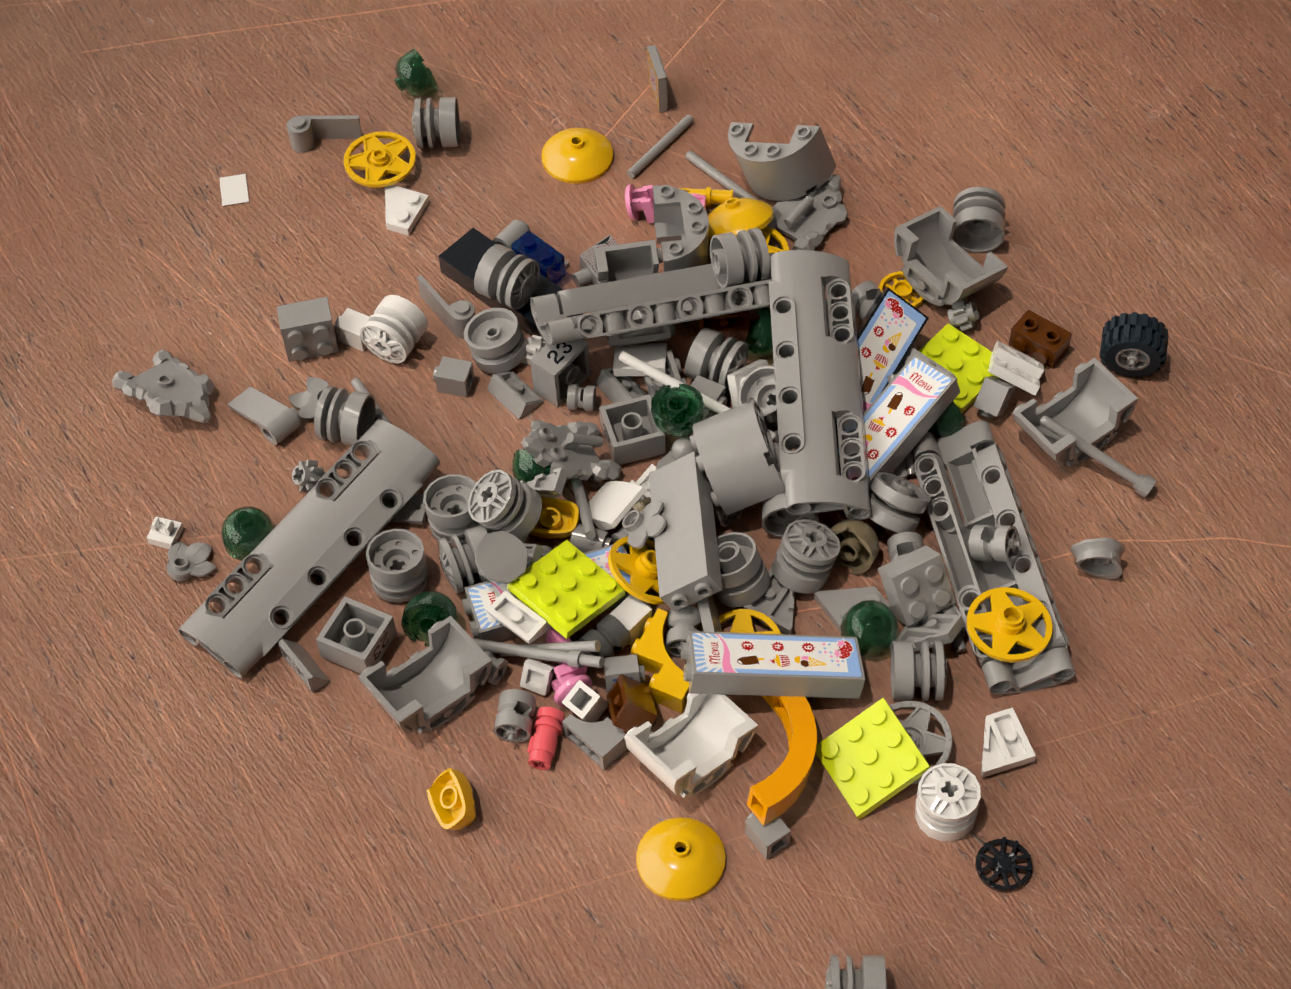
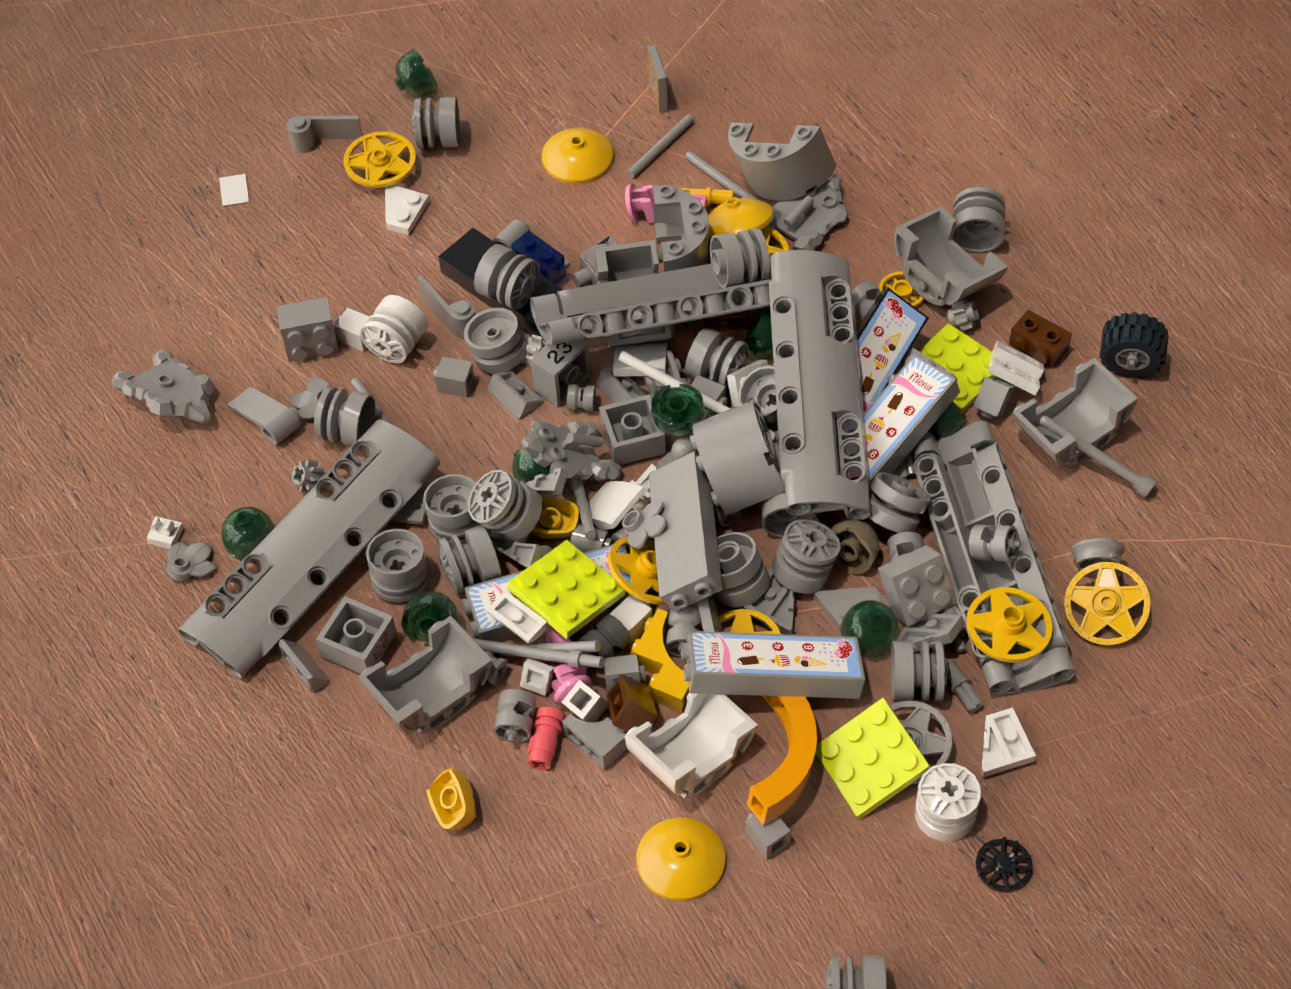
(501, 557): light grey hat -> none
(962, 687): none -> light grey axle
(1107, 603): none -> yellow wheel

